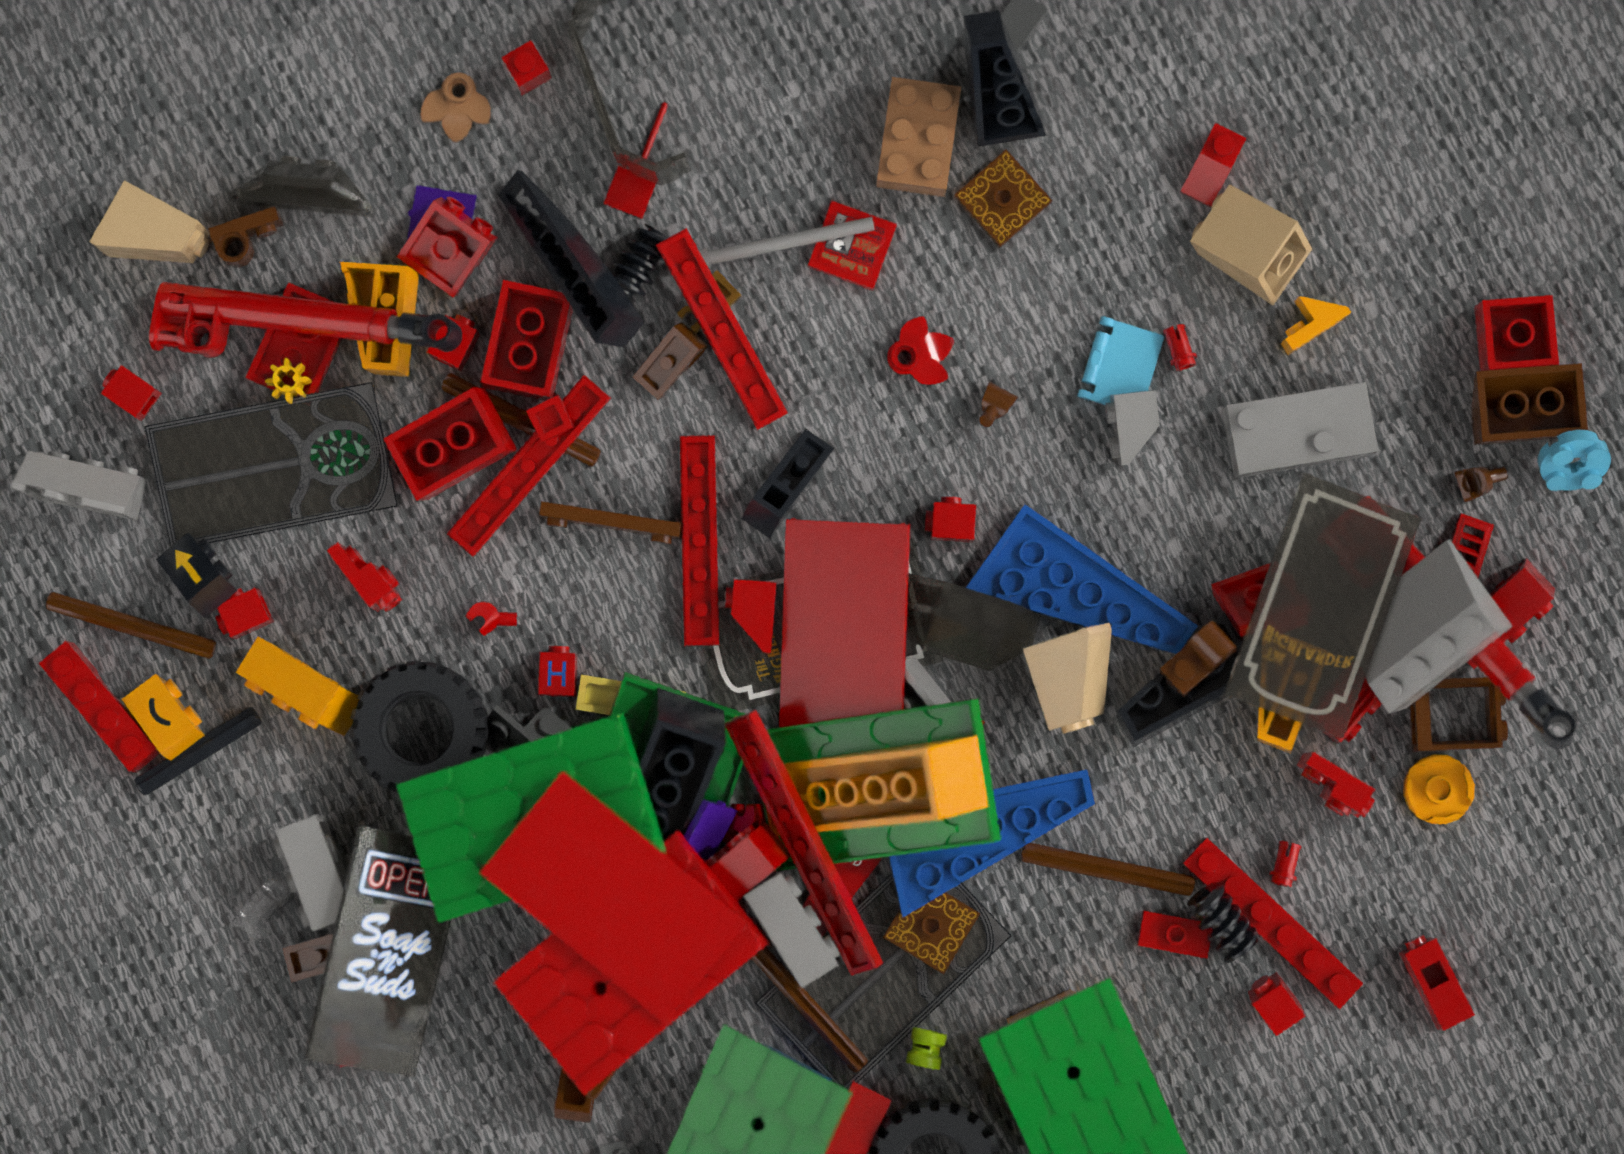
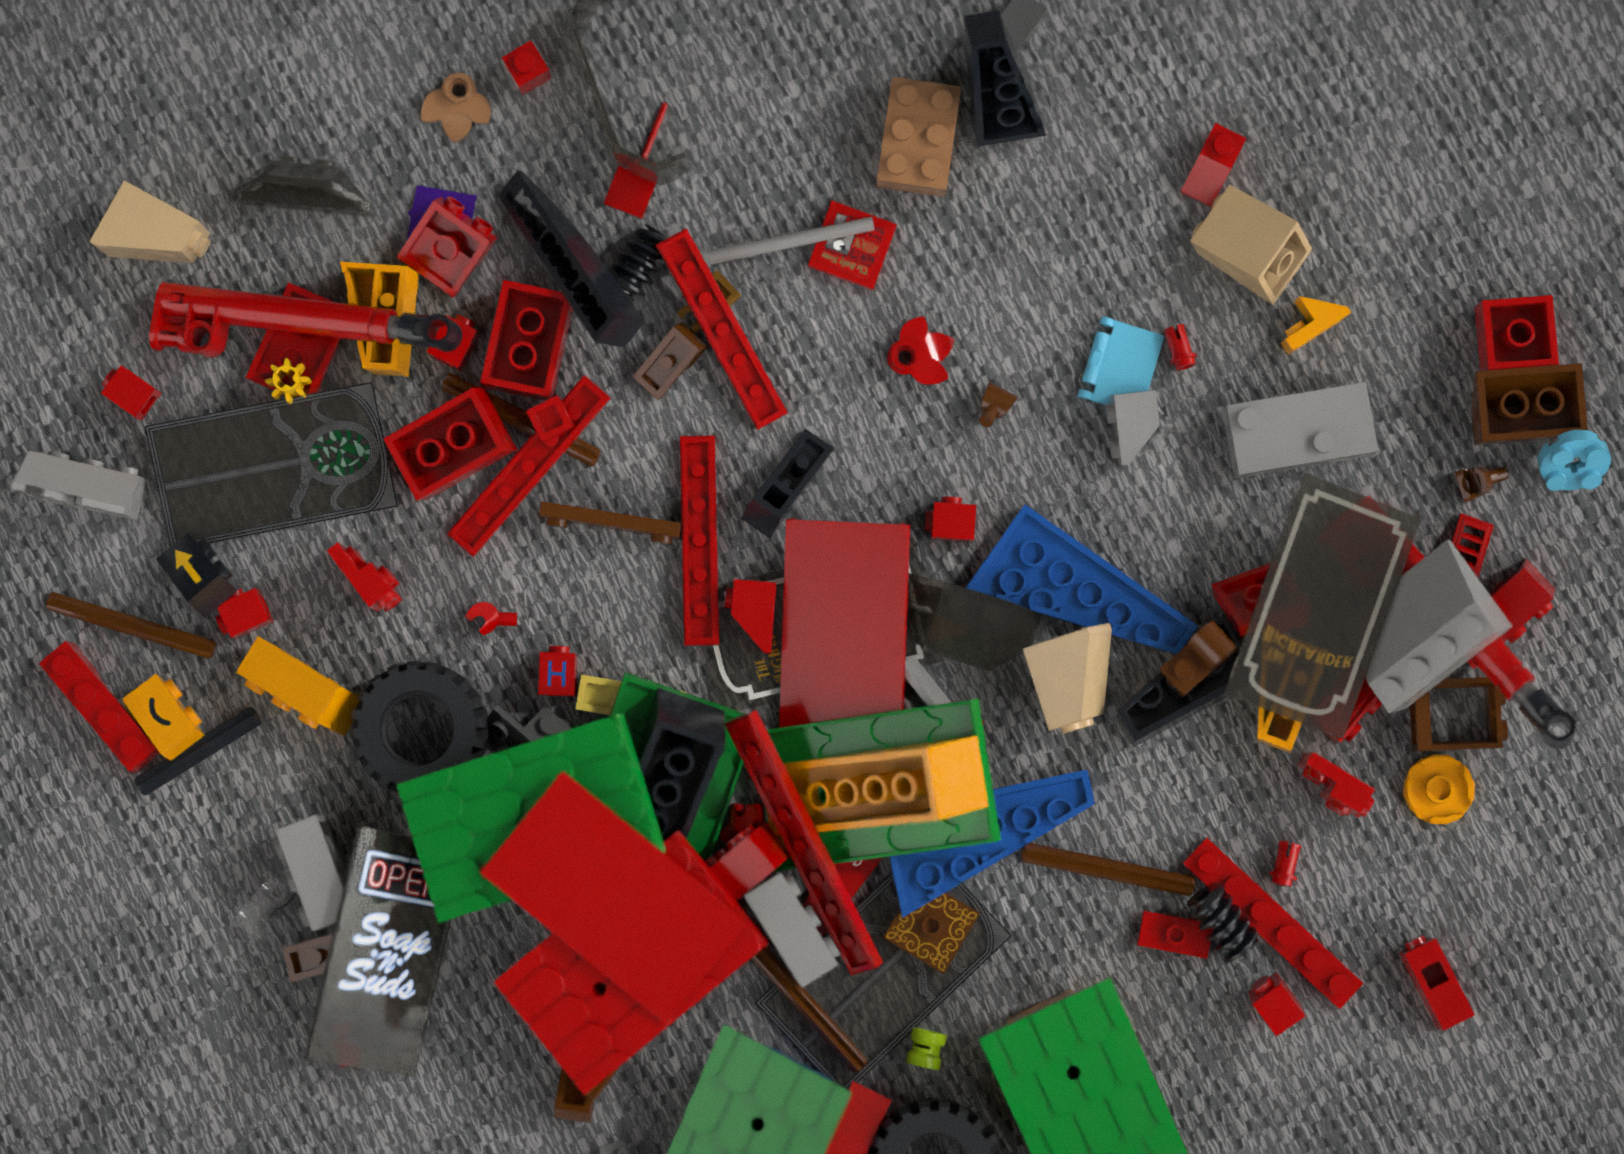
(259, 223): reddish brown plate -> none
(709, 827): dark purple piece -> none
(1003, 198): reddish brown plate -> none

